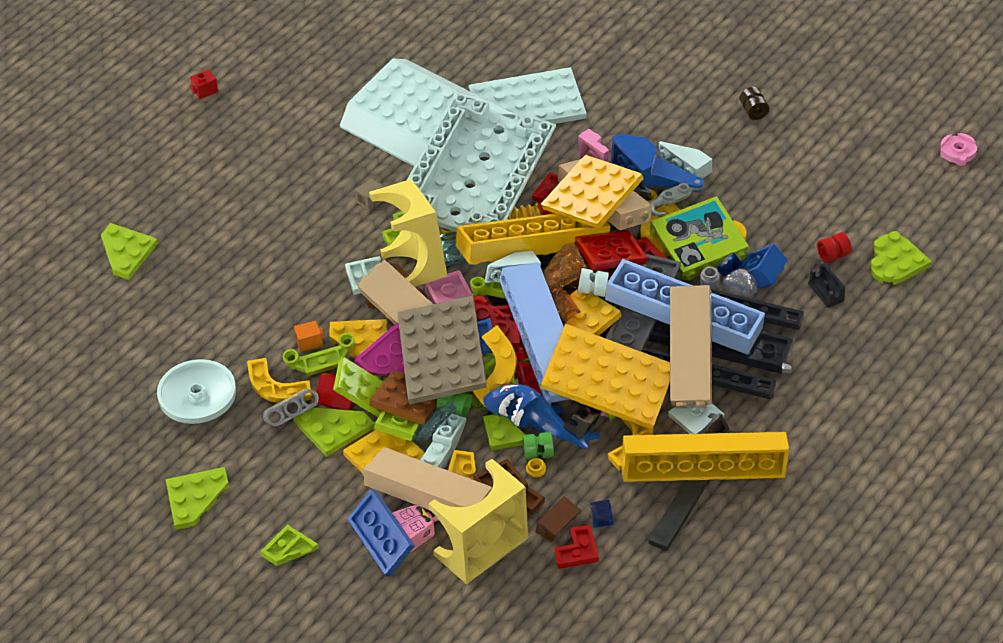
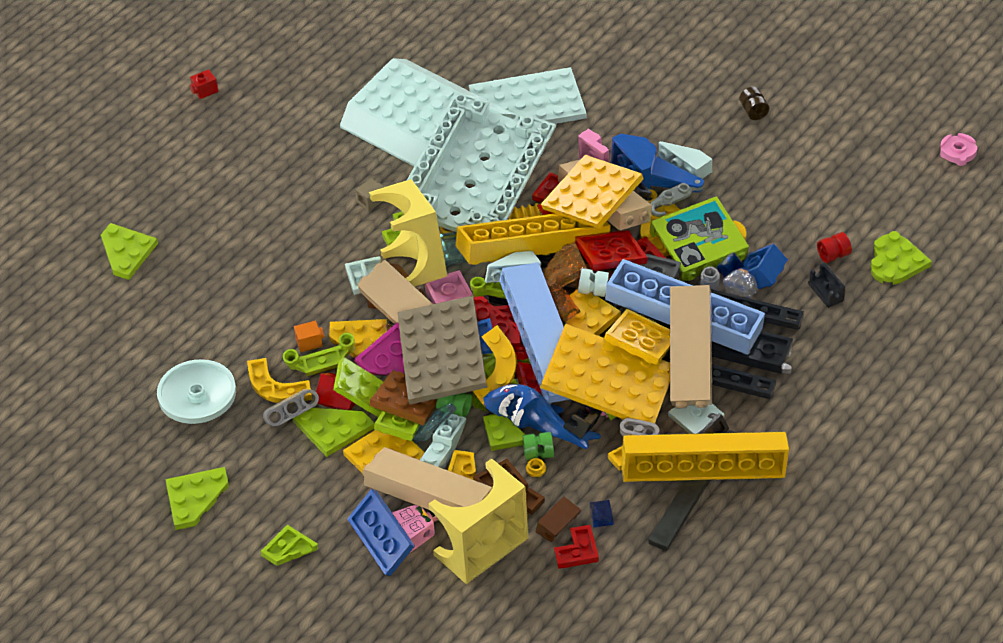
(638, 427): none -> light grey plate
(639, 336): none -> yellow plate

